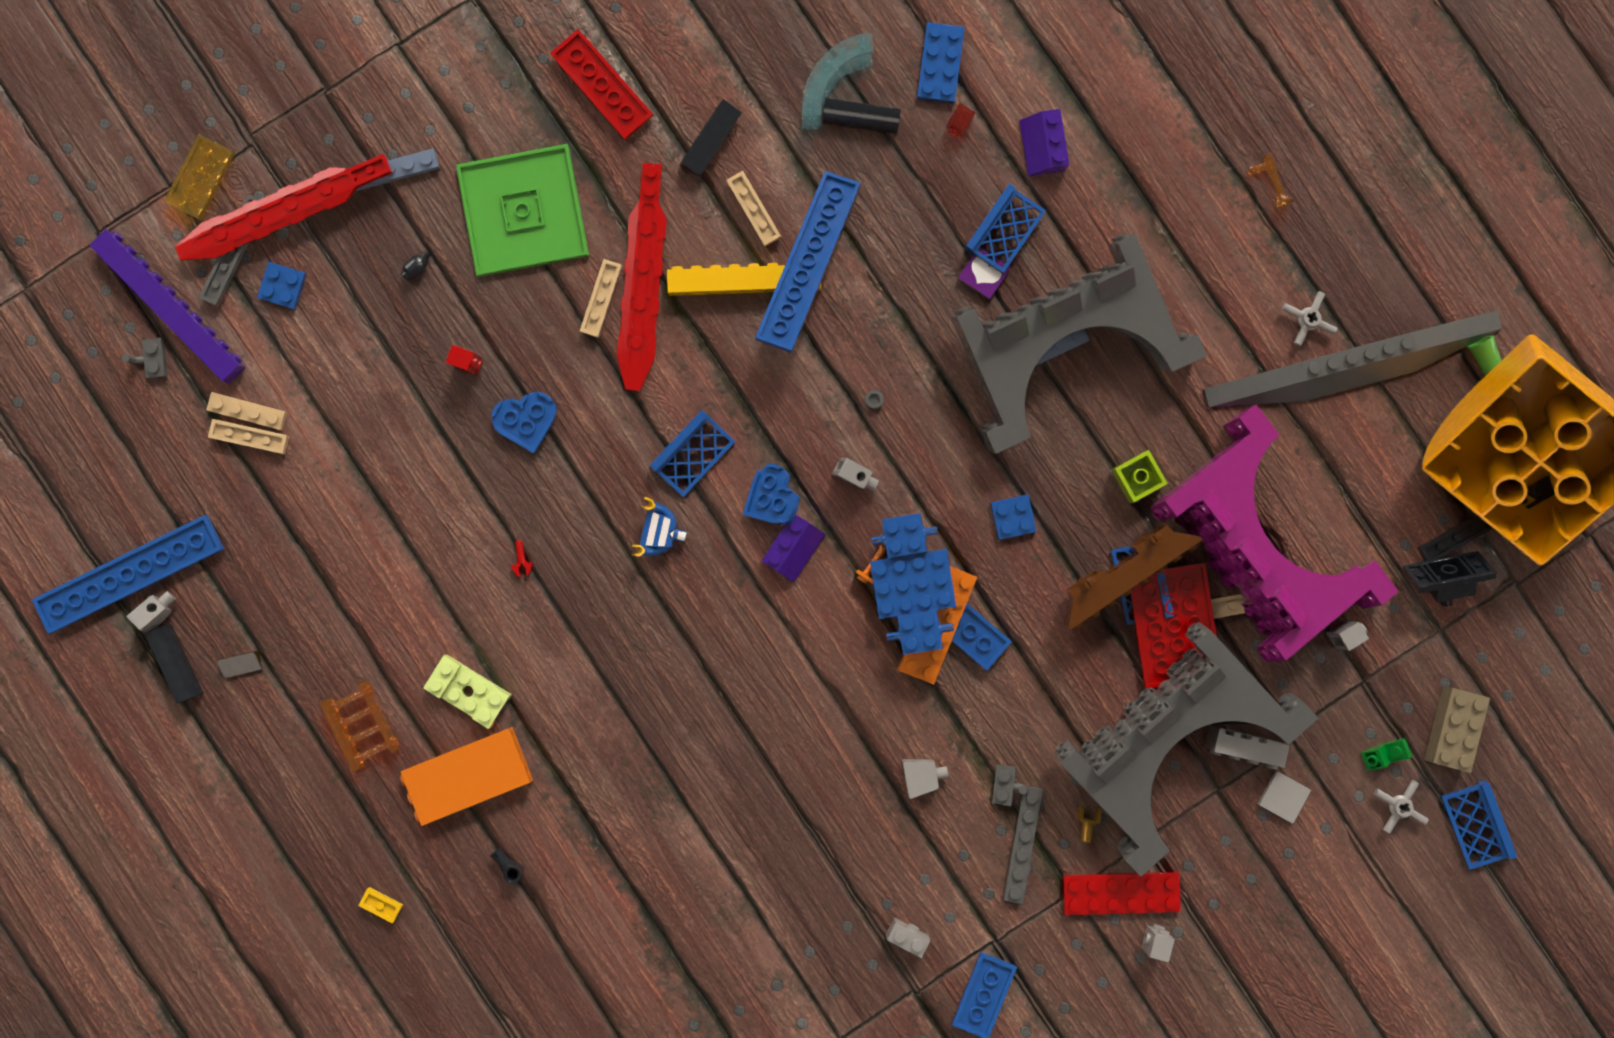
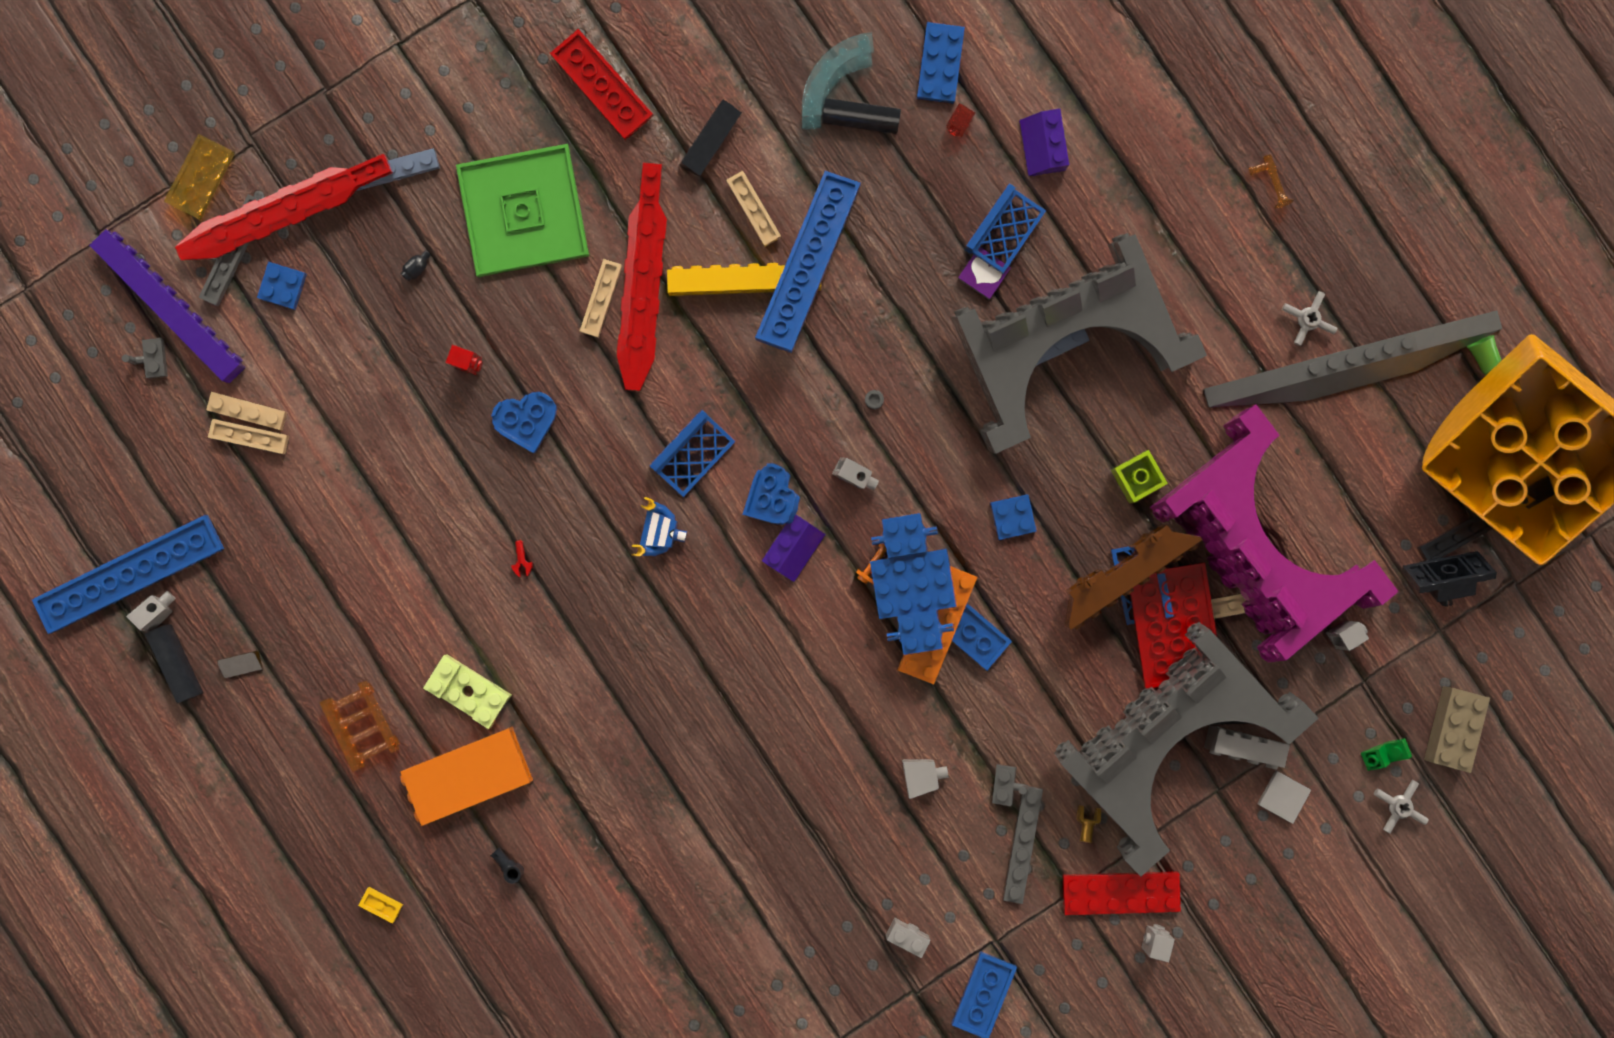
(1492, 815): blue fence -> none

